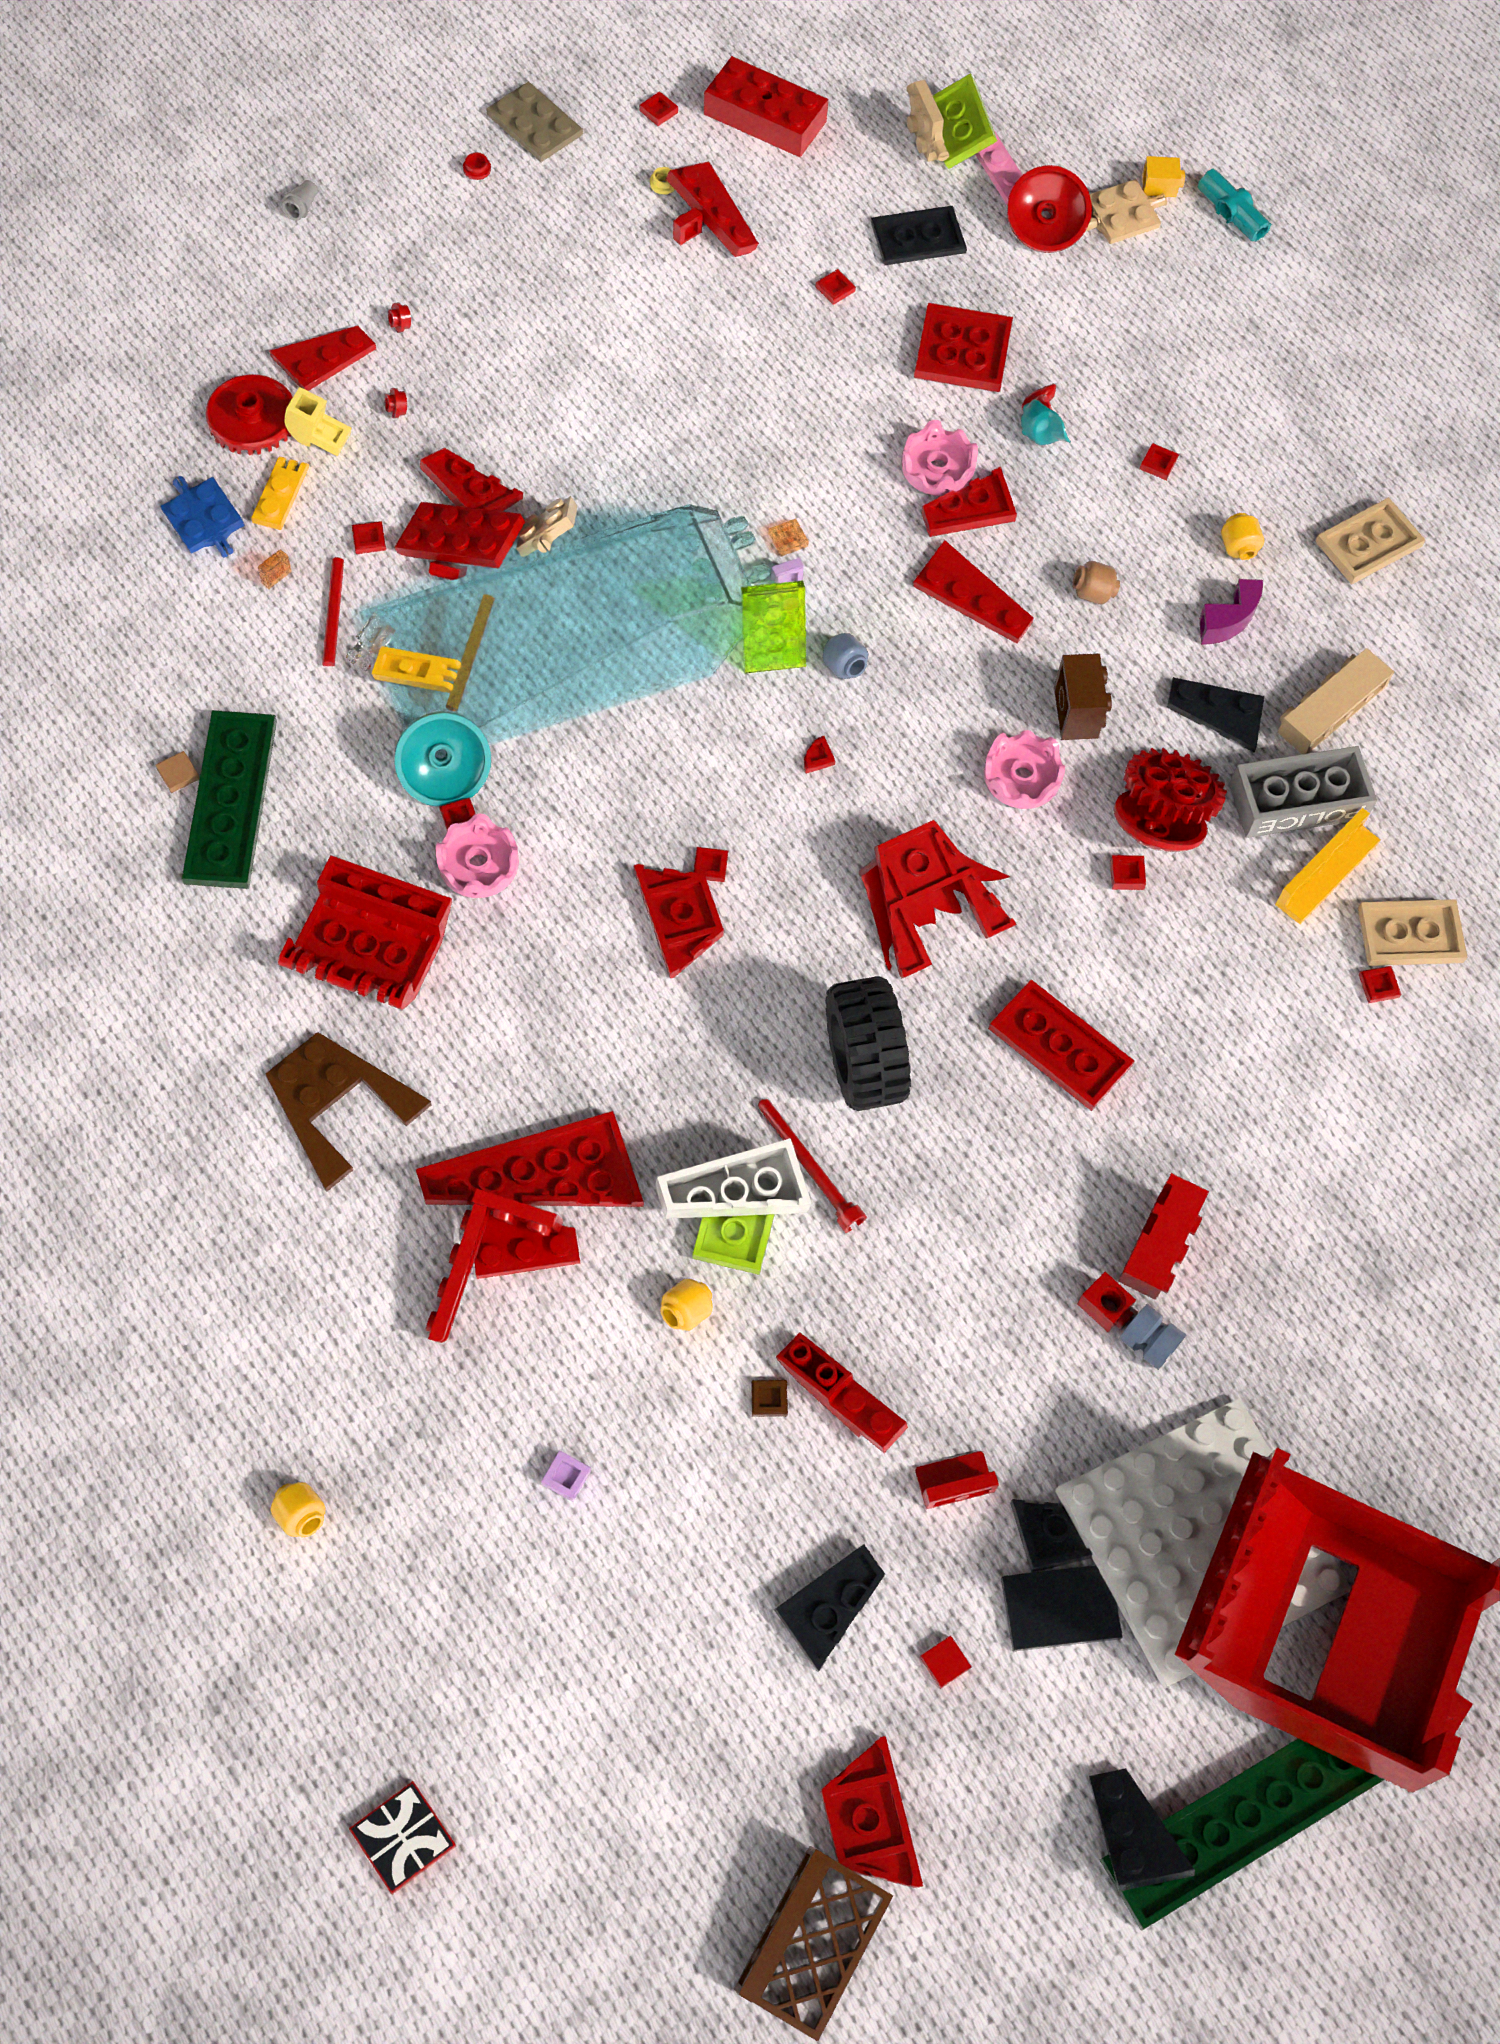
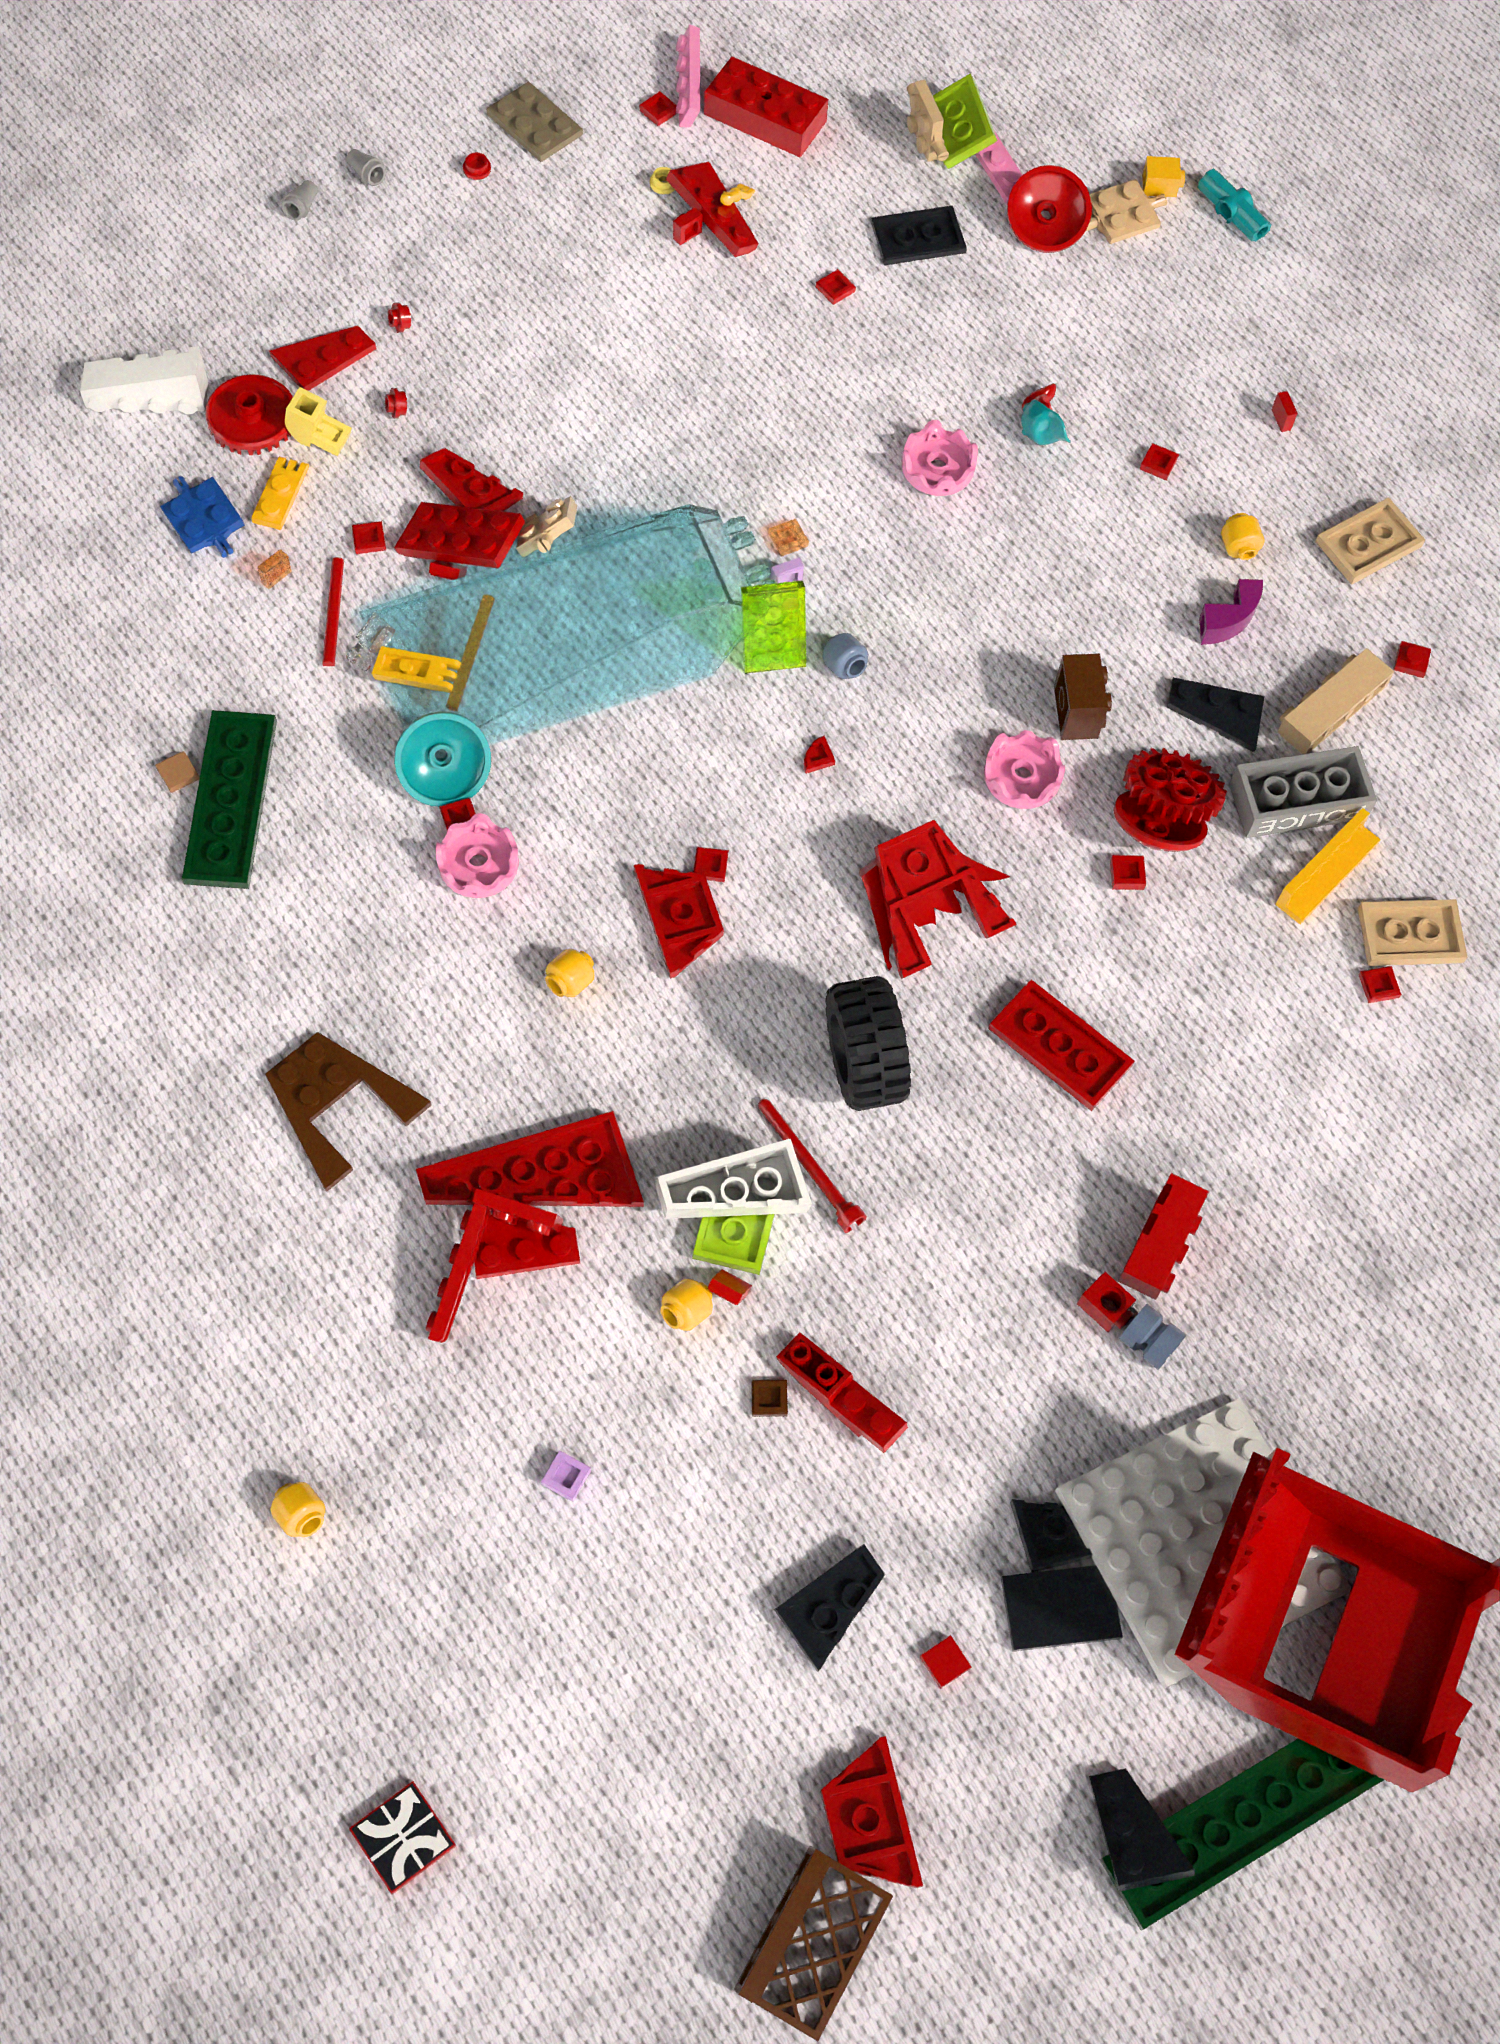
(147, 383): none -> white wedge
(369, 169): none -> light grey cone
(370, 933): red slope -> none
(569, 973): none -> yellow head
(689, 76): none -> bright pink plate
(729, 1287): none -> red tile
(736, 194): none -> yellow piece
(955, 1480): red panel -> none
(963, 347): red plate -> none
(969, 591): red wing -> none
(973, 507): red wing -> none
(1096, 582): medium nougat head -> none
(1284, 411): none -> red tile
(1412, 659): none -> red plate

